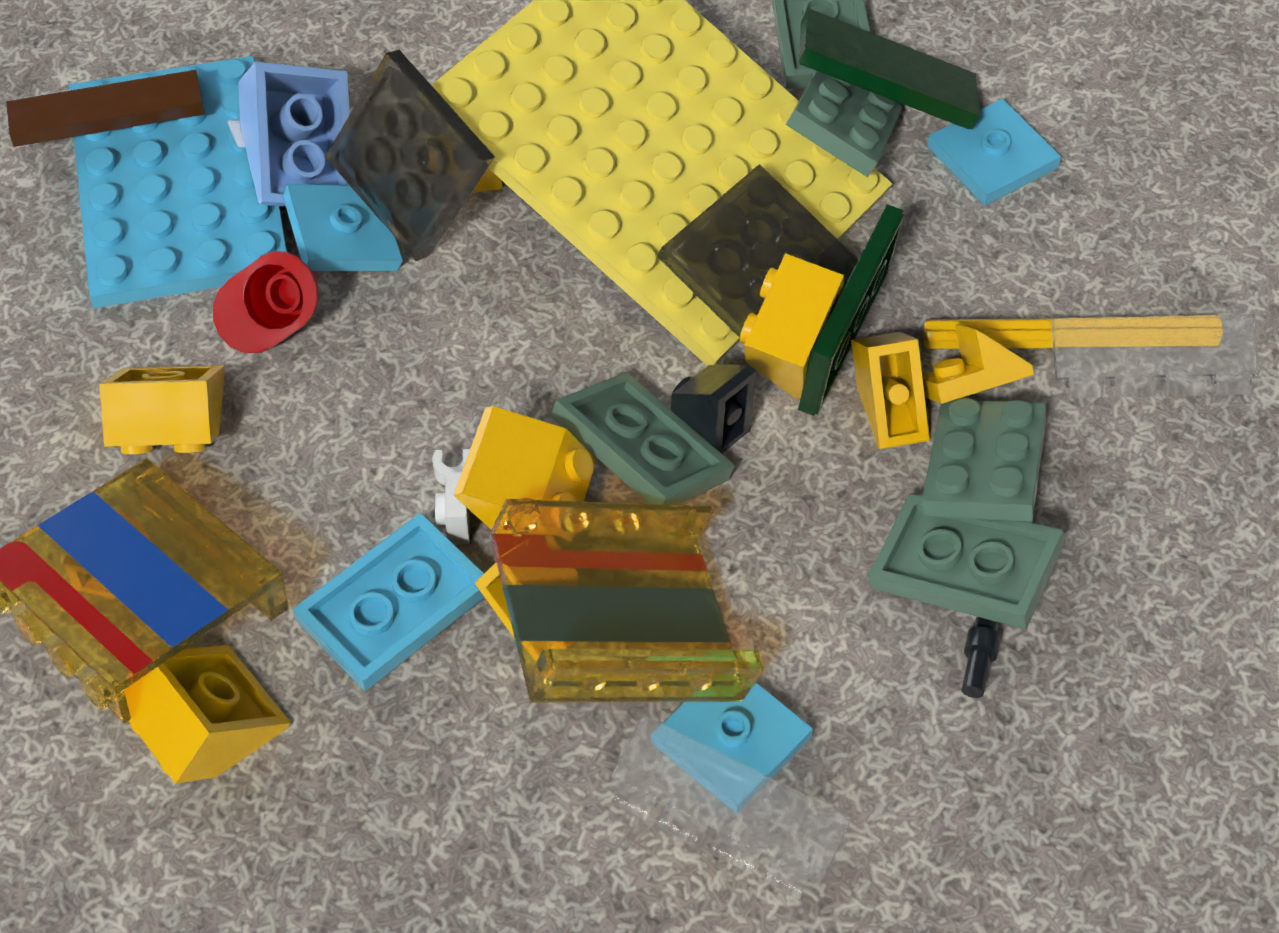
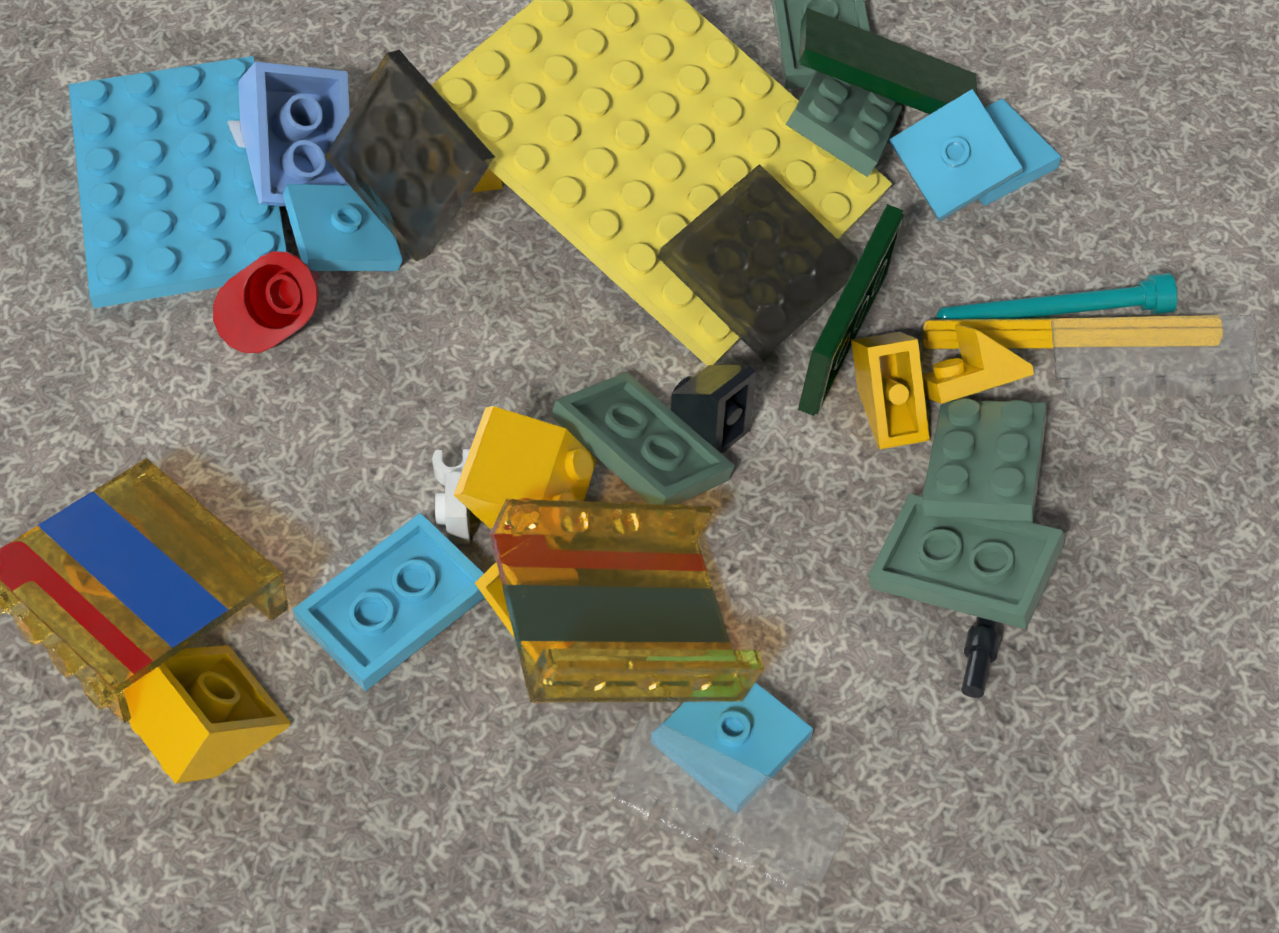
(104, 108): reddish brown tile -> none
(162, 408): yellow slope -> none
(790, 321): yellow slope -> none
(956, 155): none -> medium azure plate
(1155, 294): none -> teal piece

